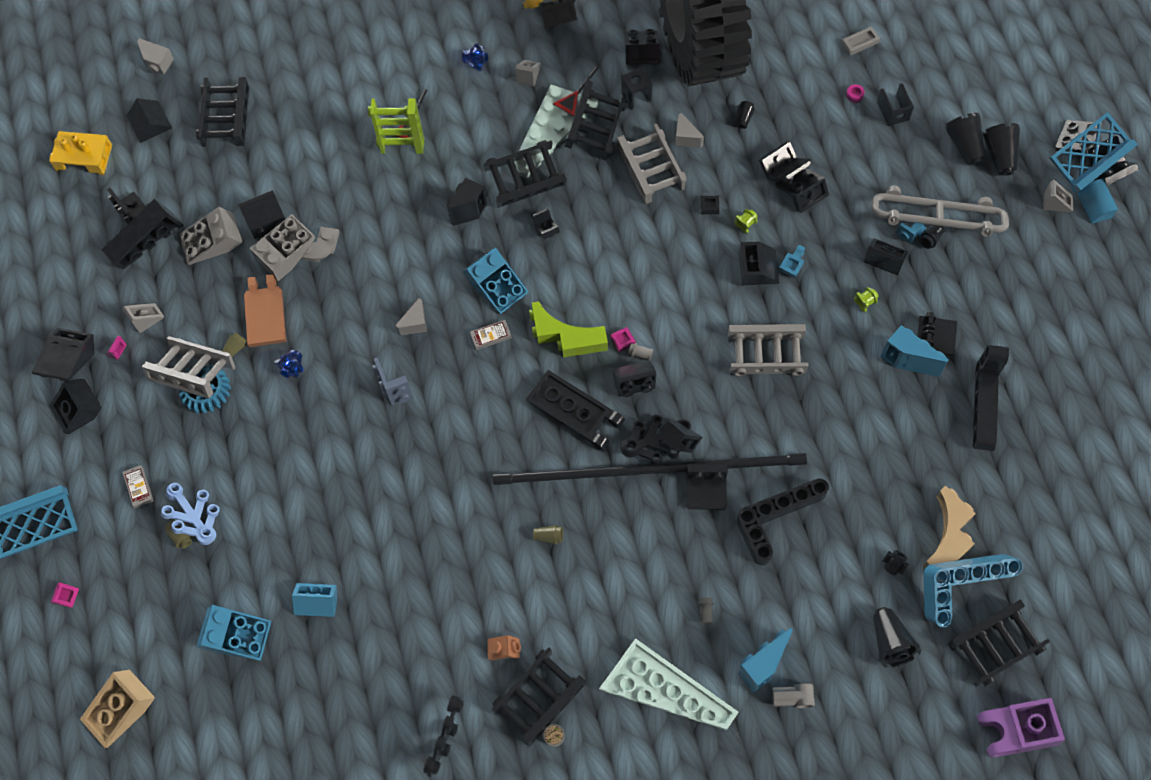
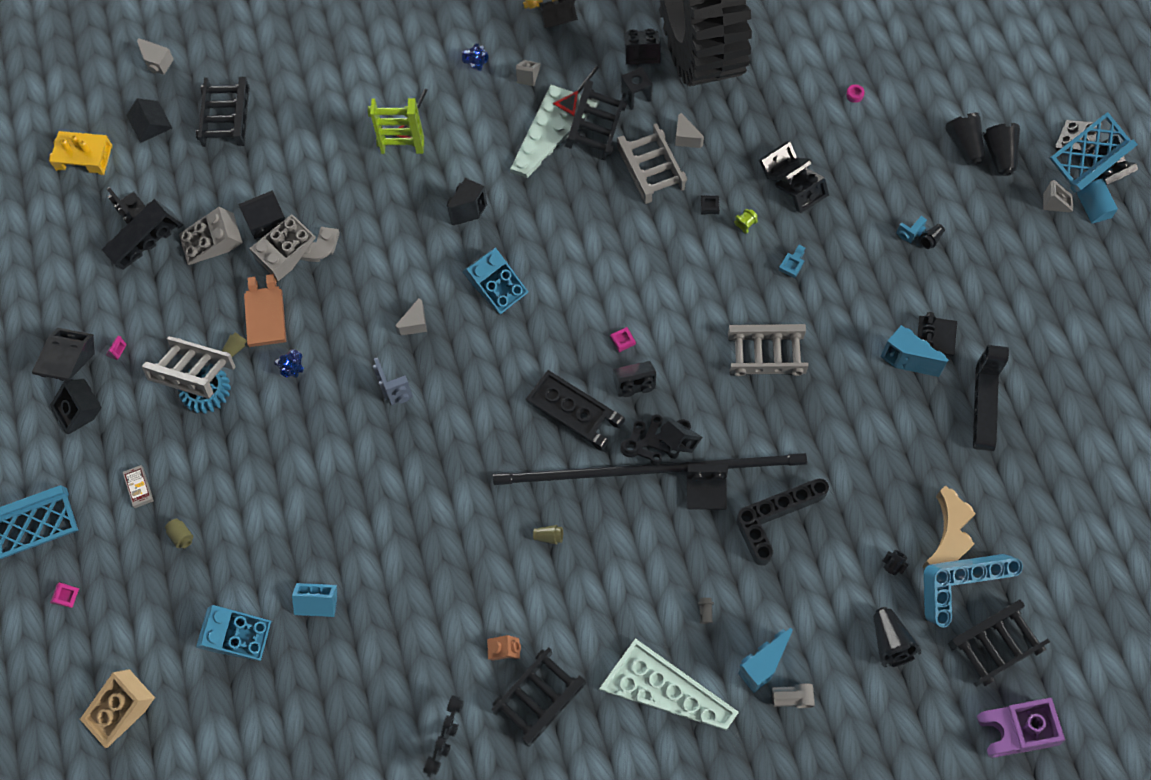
(143, 315): light grey slope -> none
(190, 515): light blue plant -> none
(490, 335): tile -> none
(521, 191): black fence -> none
(545, 224): black bracket -> none
(554, 735): tile -> none
(570, 339): lime arch -> none
(640, 351): light grey pin -> none
(744, 114): black cone -> none
(758, 264): black slope -> none
(860, 41): light grey tile -> none
(866, 298): lime brick -> none
(885, 256): black slope -> none
(887, 110): black piece -> none
(985, 205): light grey bar -> none

